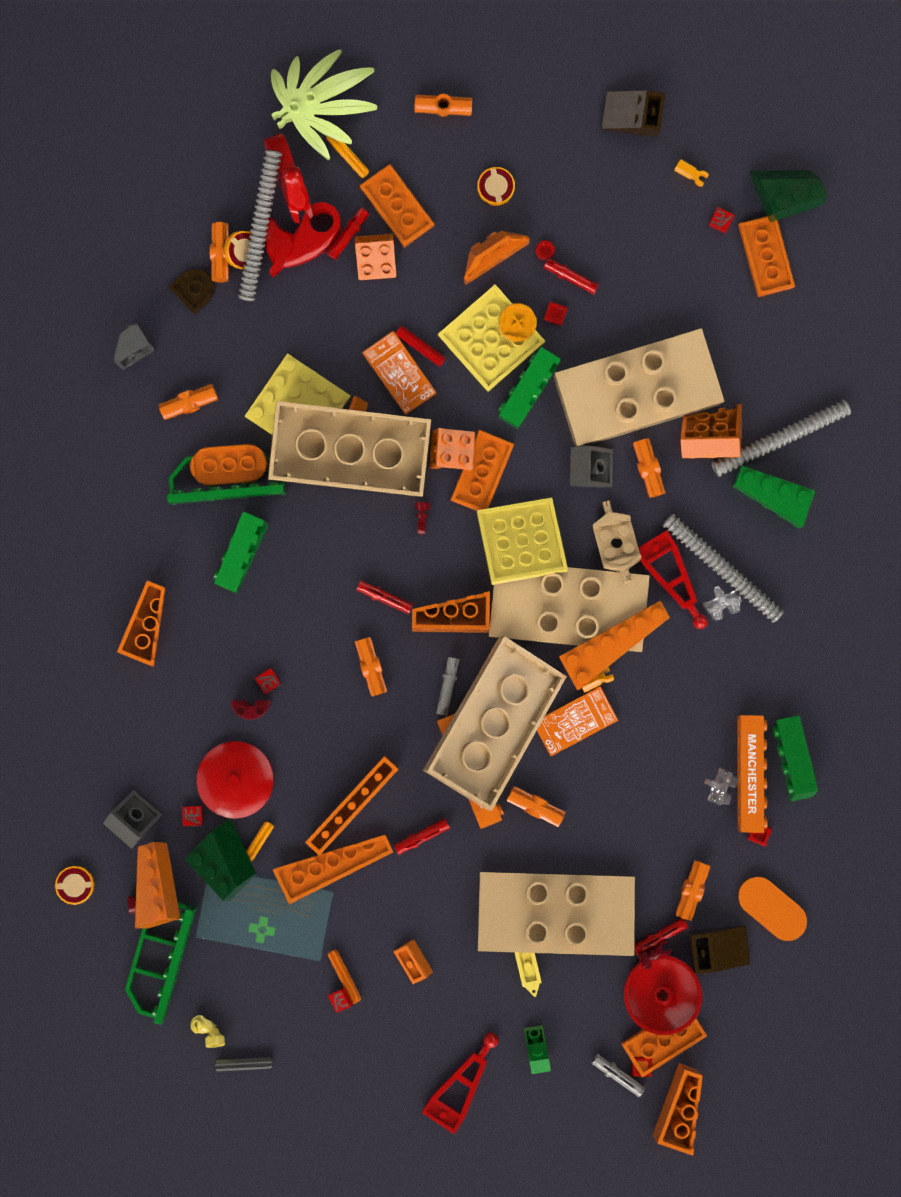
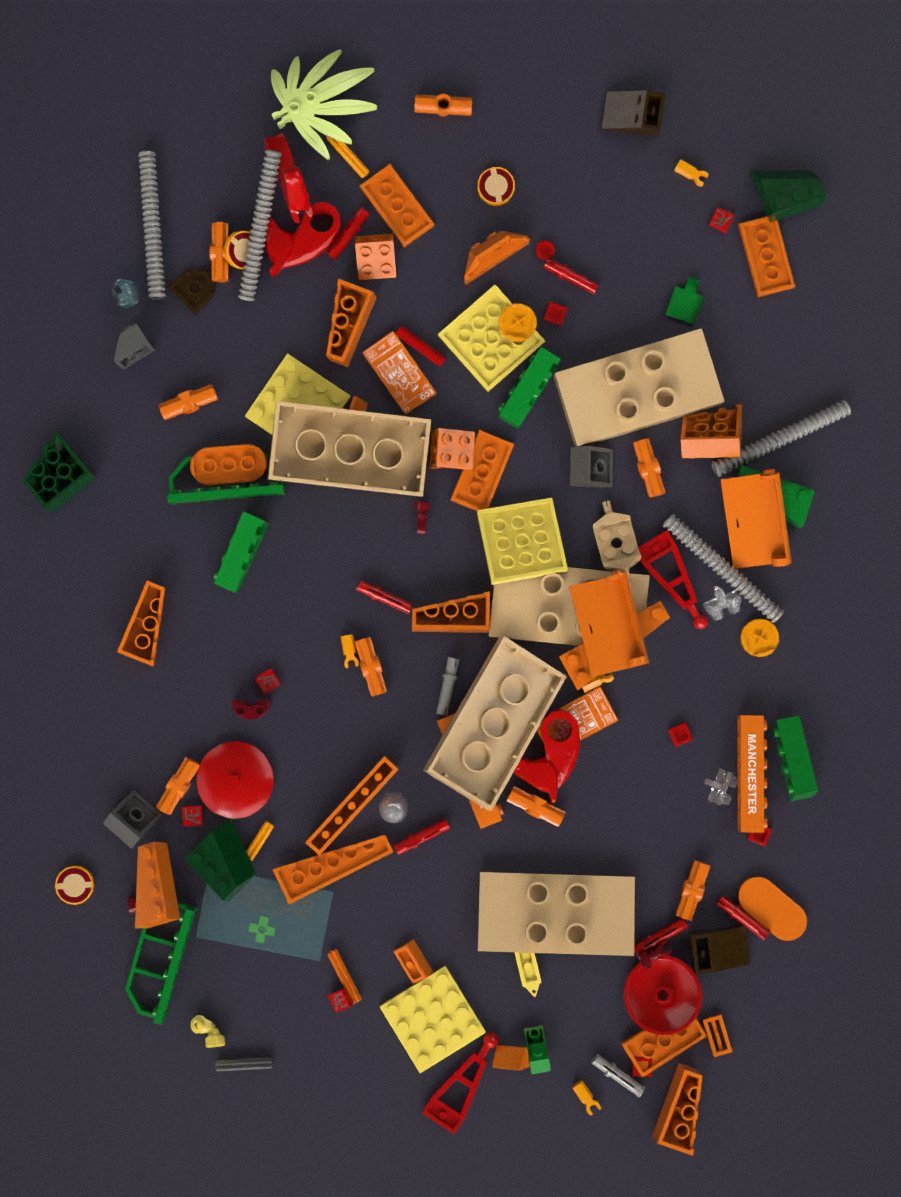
(57, 474): none -> dark green wedge
(125, 293): none -> clear light blue head
(152, 224): none -> light grey piece
(178, 786): none -> orange piece
(349, 319): none -> orange wedge
(349, 649): none -> light orange bar
(393, 807): none -> clear hair
(432, 1019): none -> light yellow plate
(511, 1057): none -> orange slope
(560, 756): none -> red animal
(585, 1095): none -> light orange bar
(614, 623): none -> orange door
(680, 734): none -> red tile
(685, 302): none -> green piece
(712, 1019): none -> orange tile
(743, 917): none -> red pin
(758, 510): none -> orange door
(759, 637): none -> light orange tile

